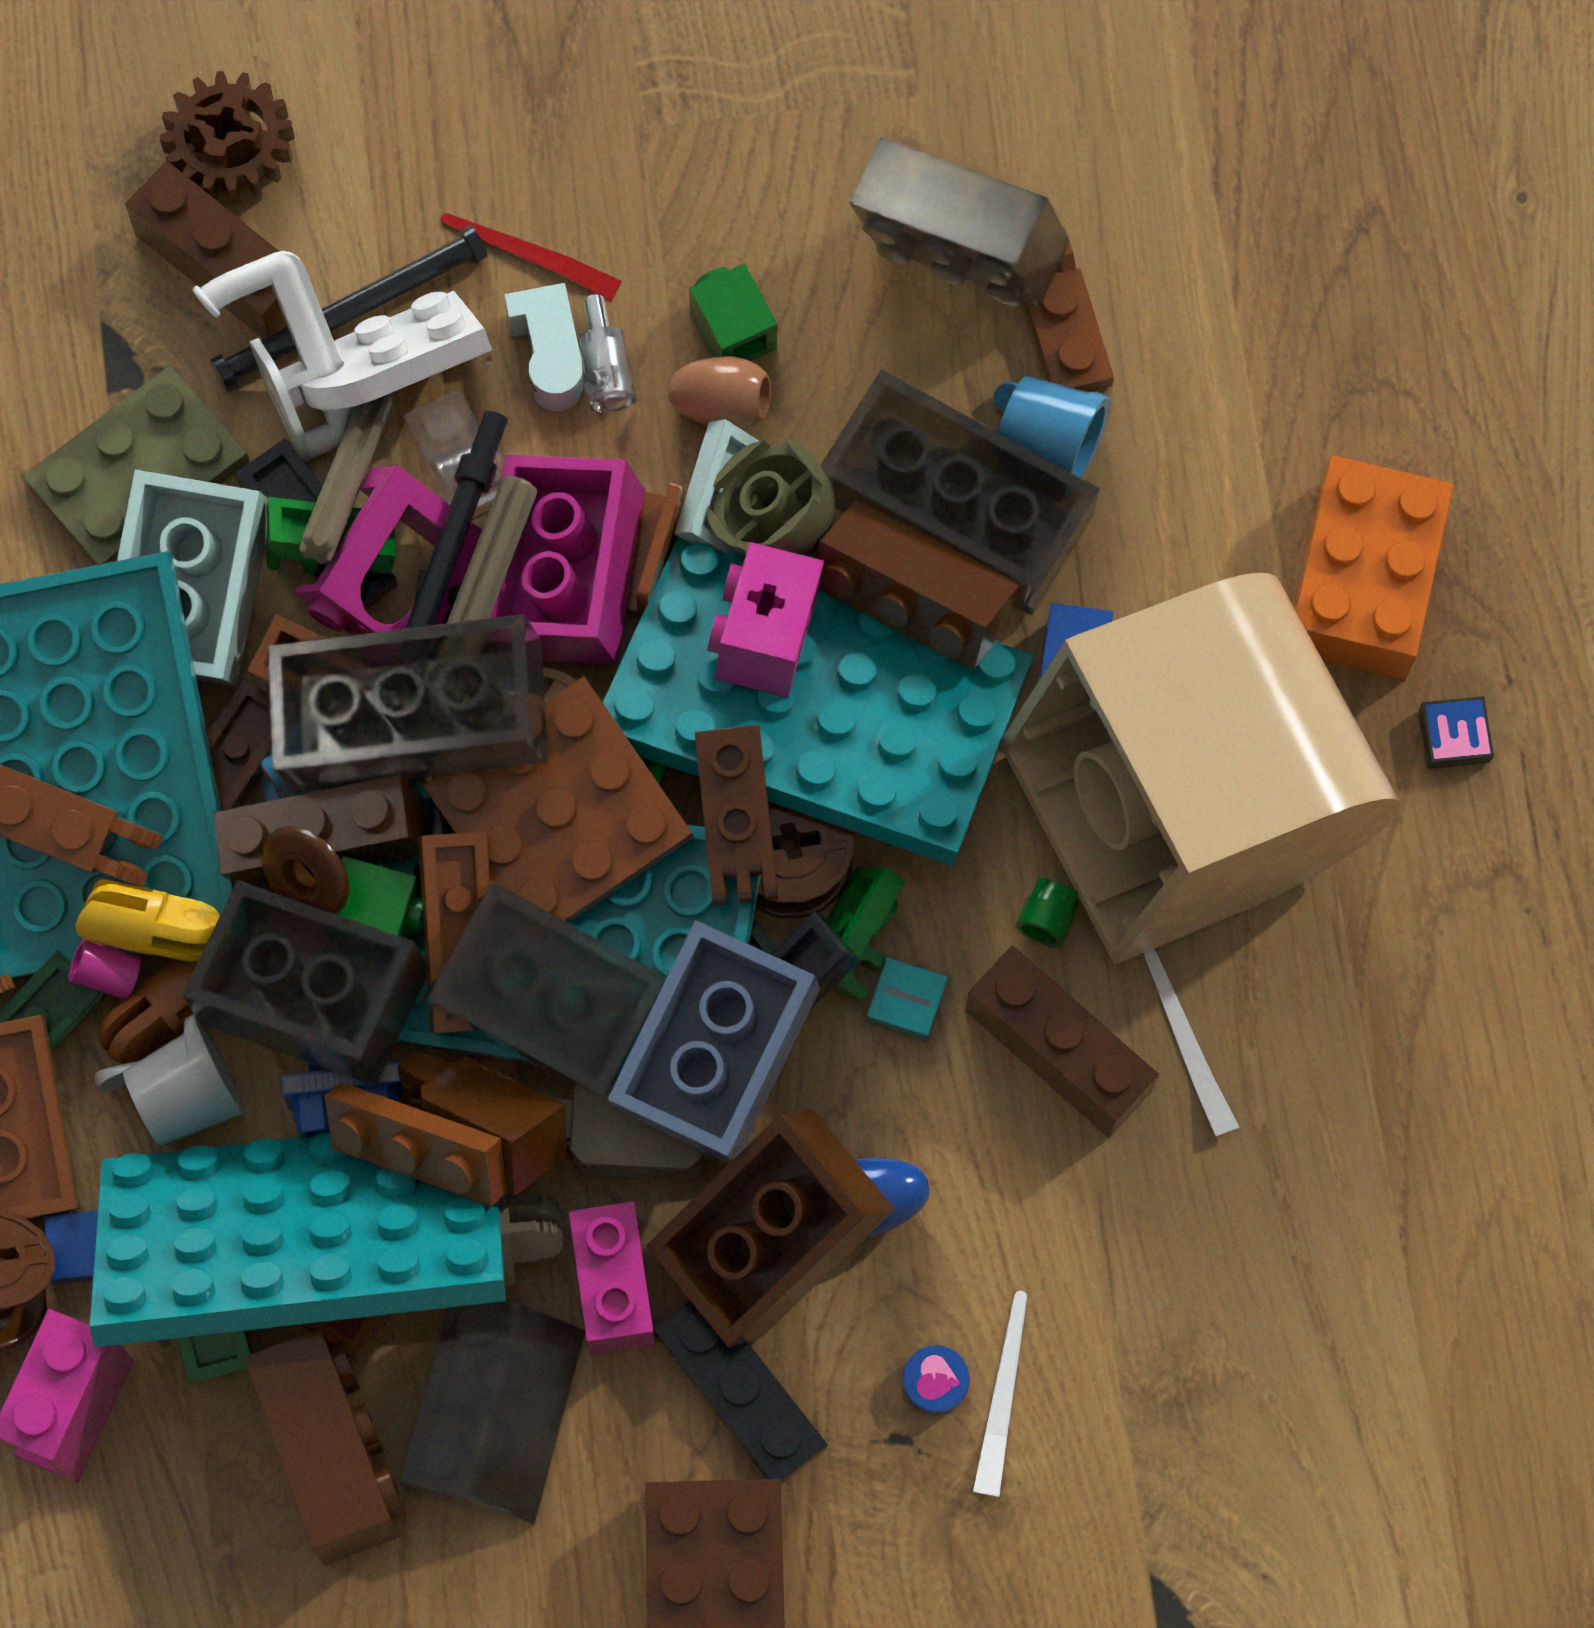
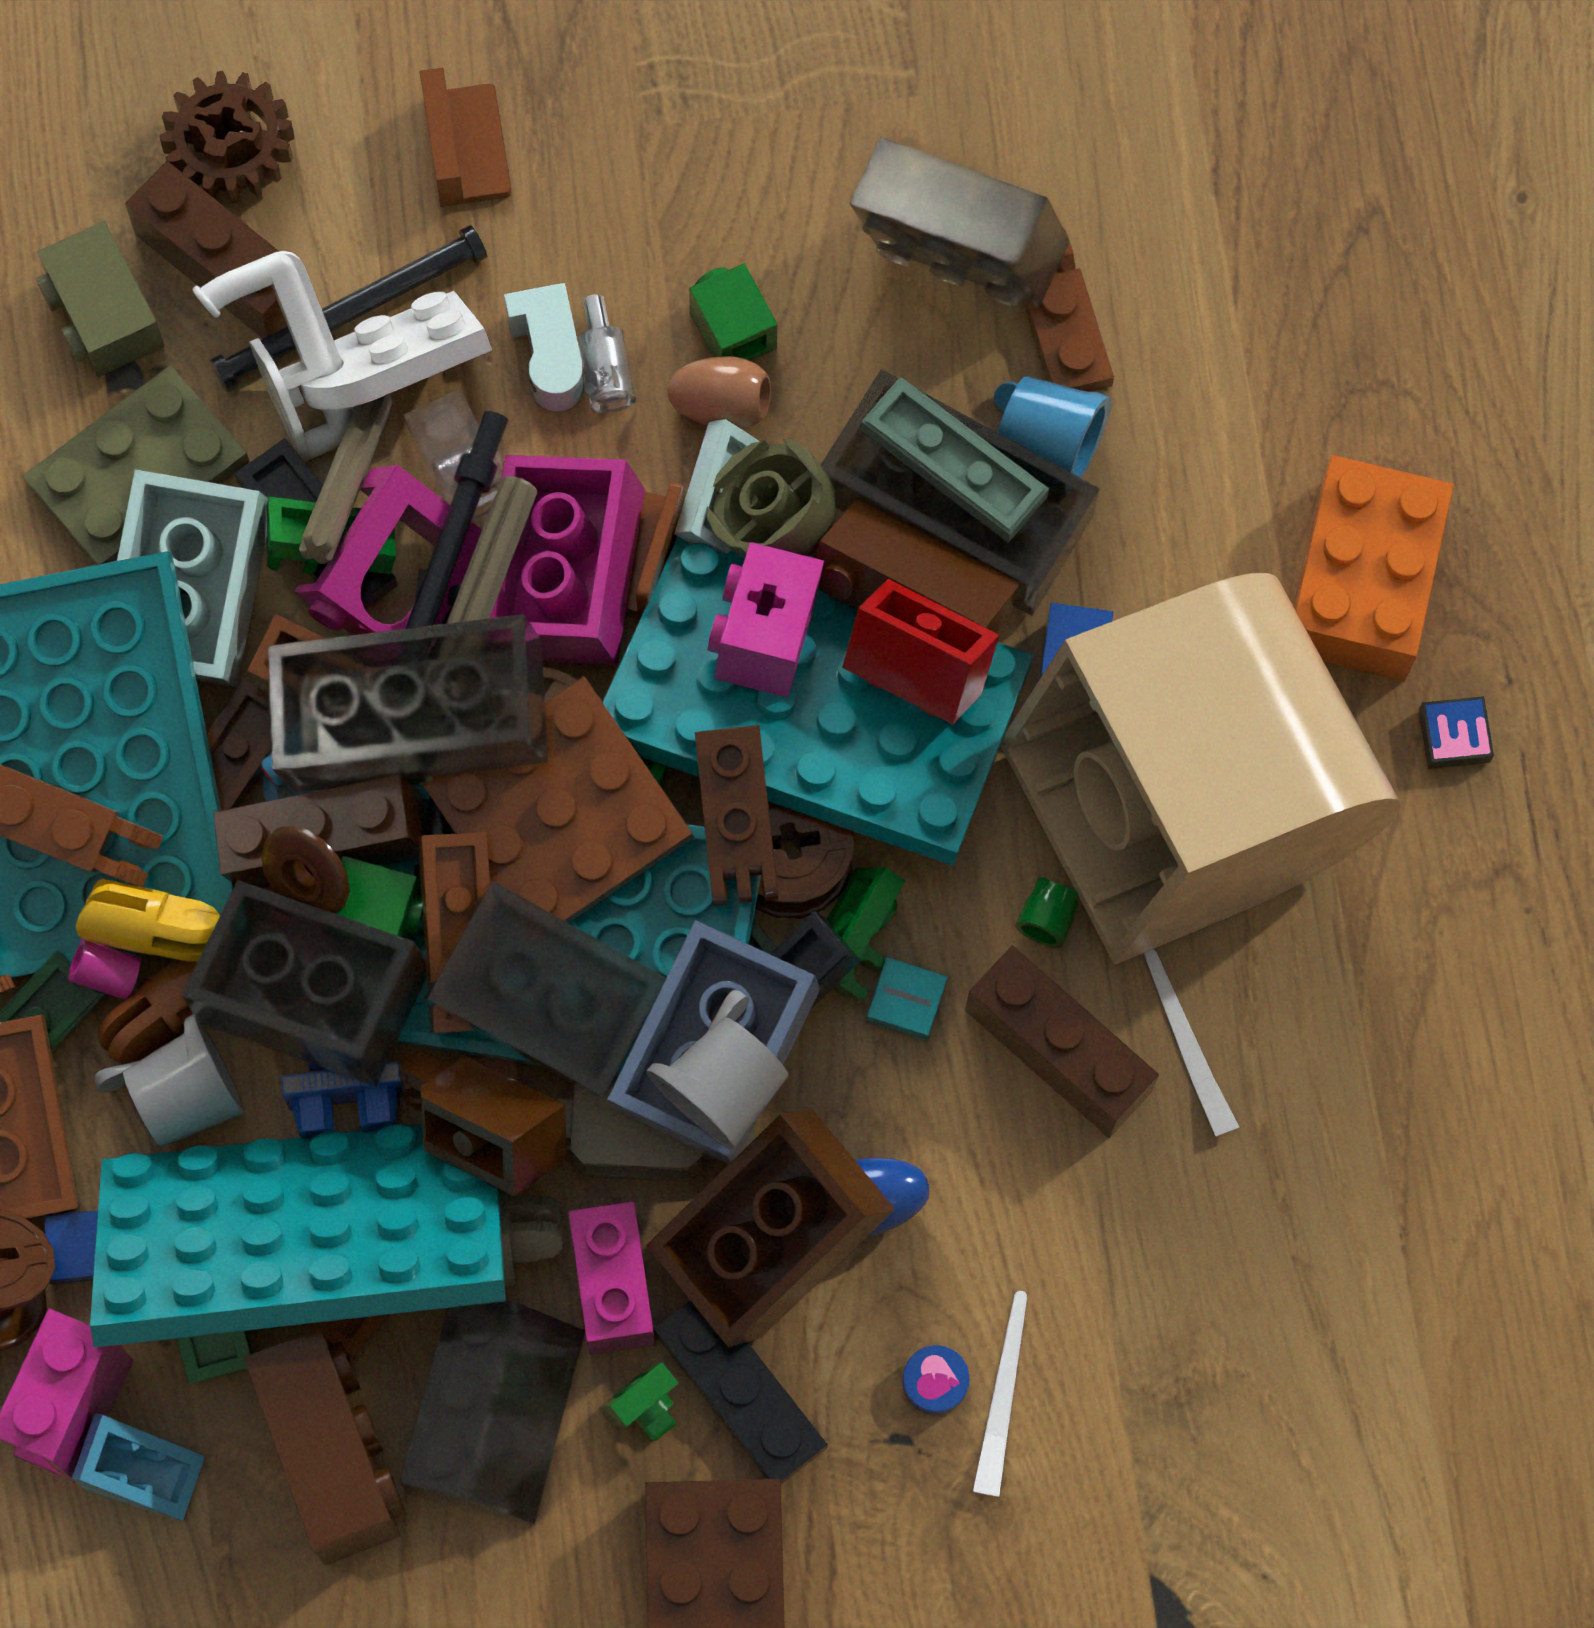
(100, 300): none -> olive brick
(137, 1468): none -> medium azure slope
(416, 1143): dark orange plate -> none
(465, 140): none -> dark orange panel
(568, 267): red sticker -> none
(644, 1401): none -> green plate
(722, 1077): none -> light grey hat
(920, 651): none -> red brick
(954, 459): none -> sand green tile

